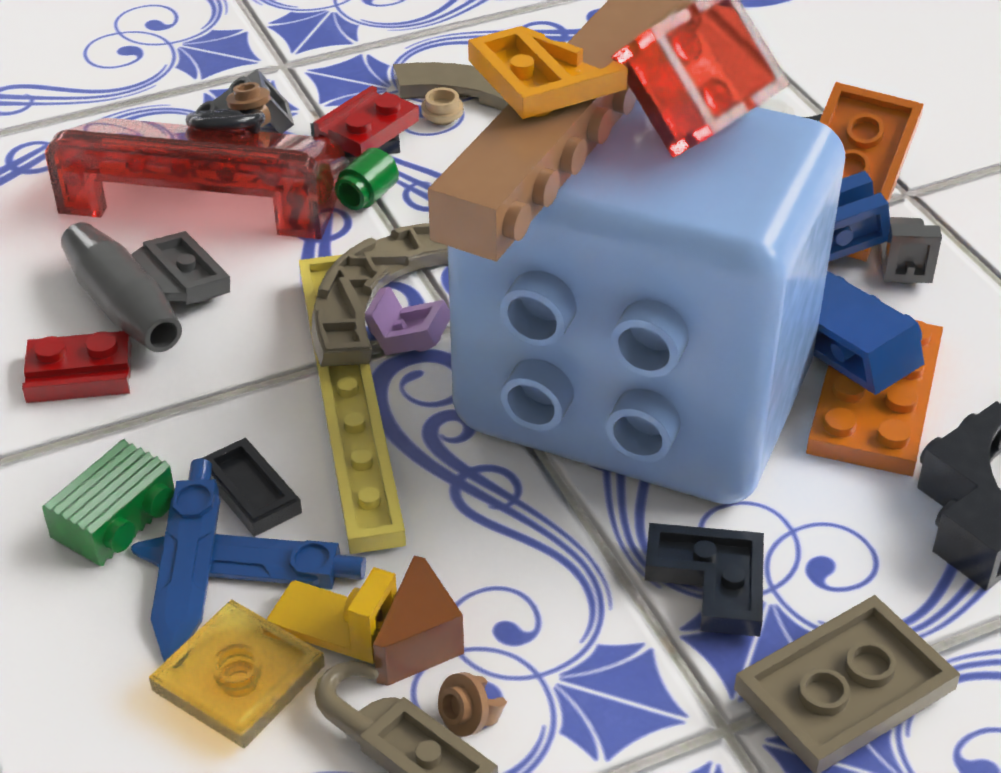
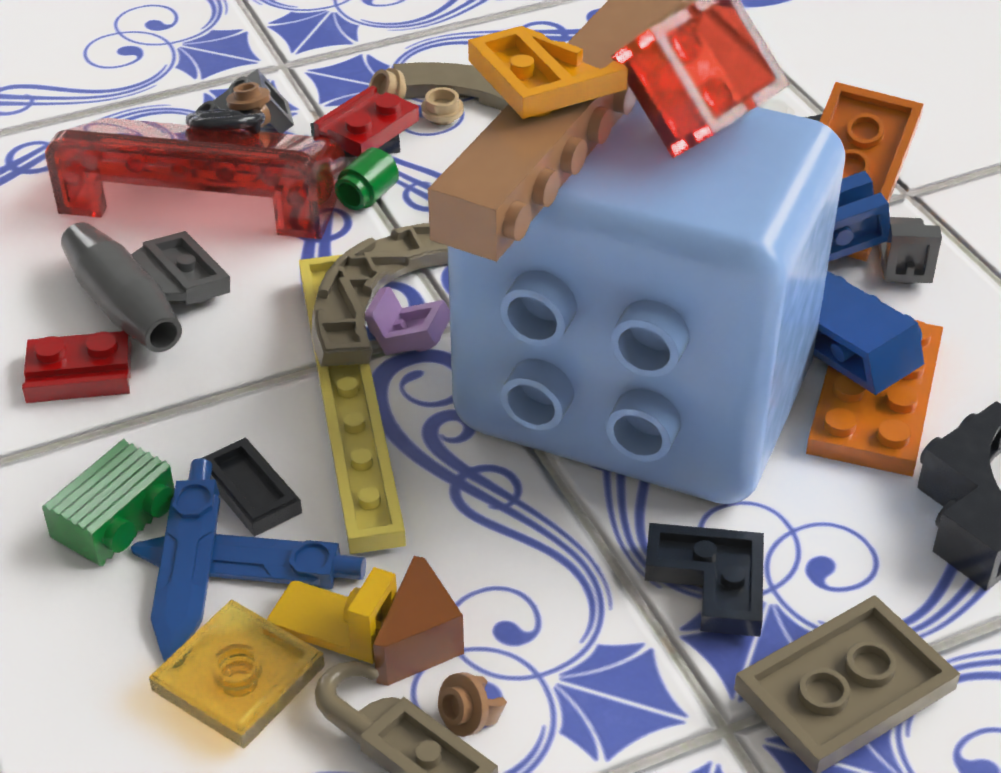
(389, 81): none -> tan plate

